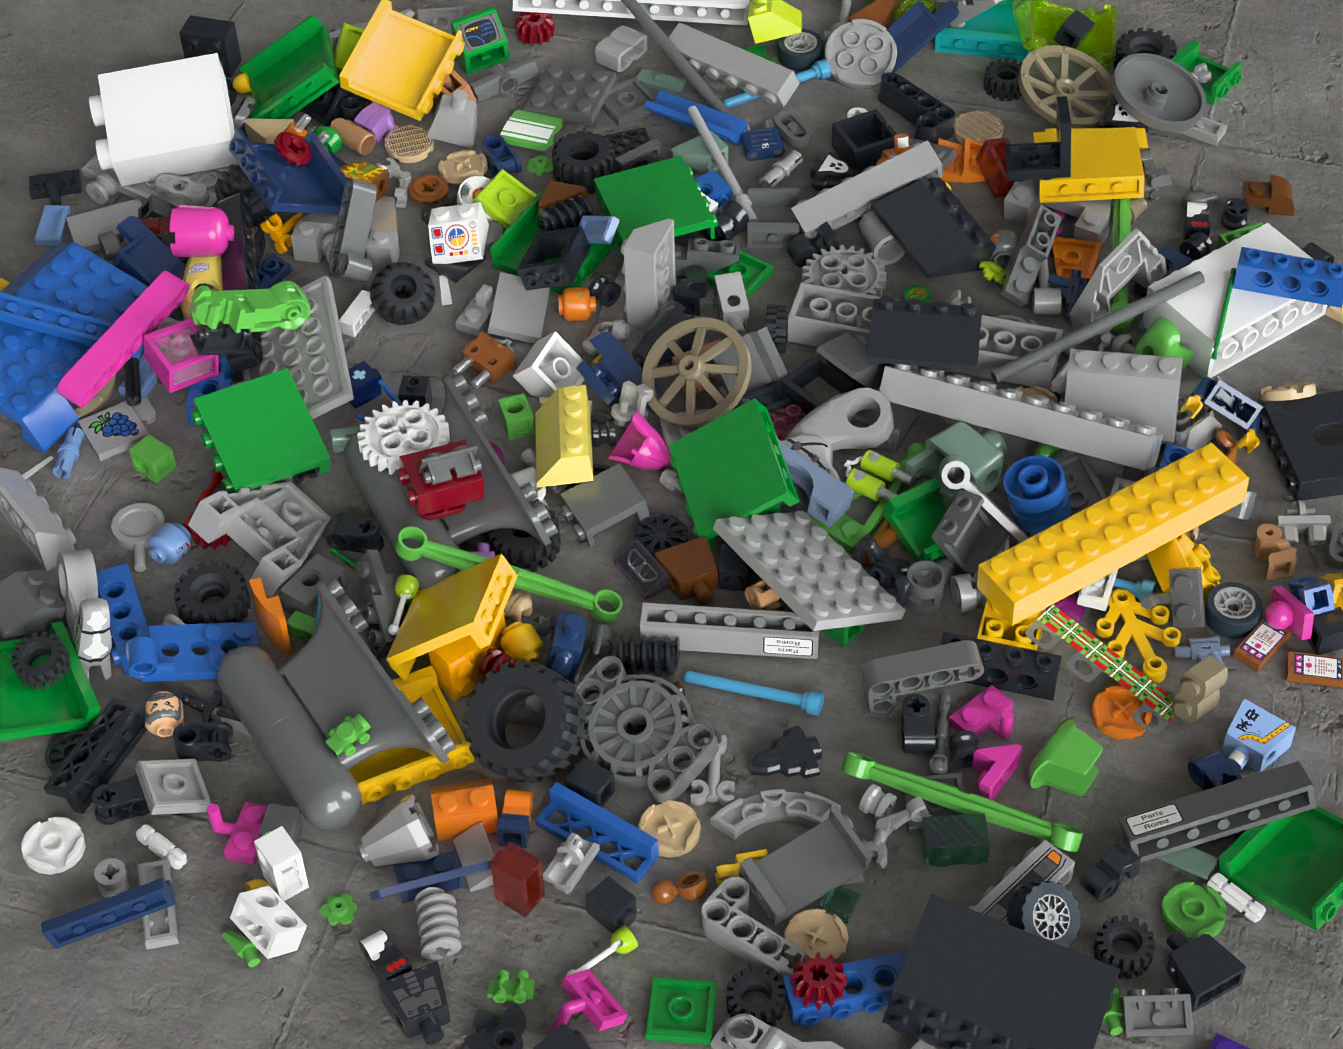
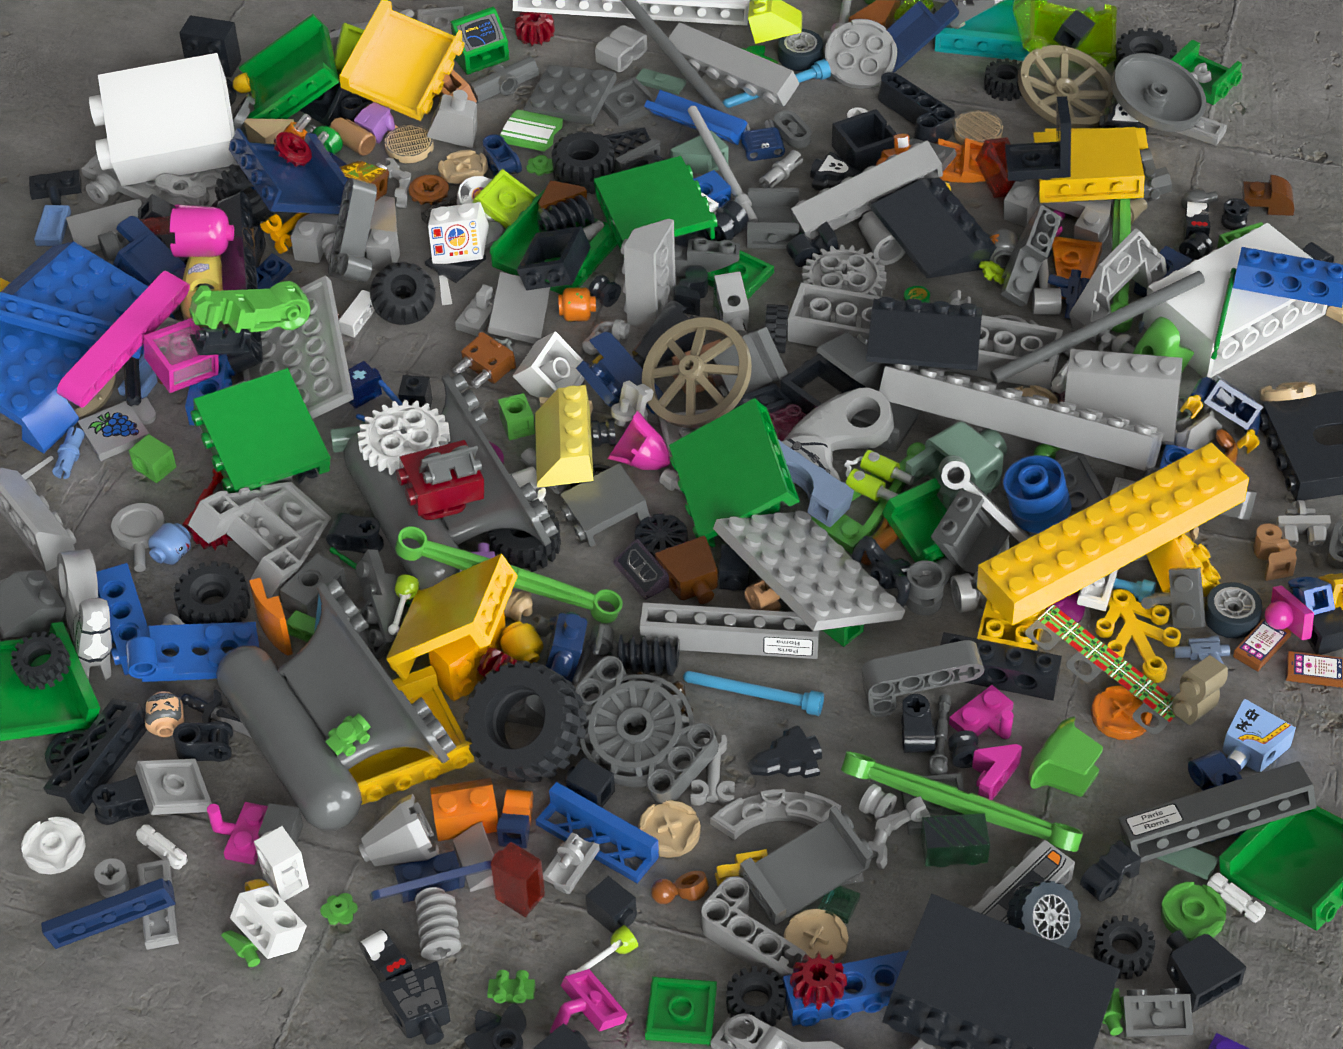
(599, 228): medium blue tile -> none

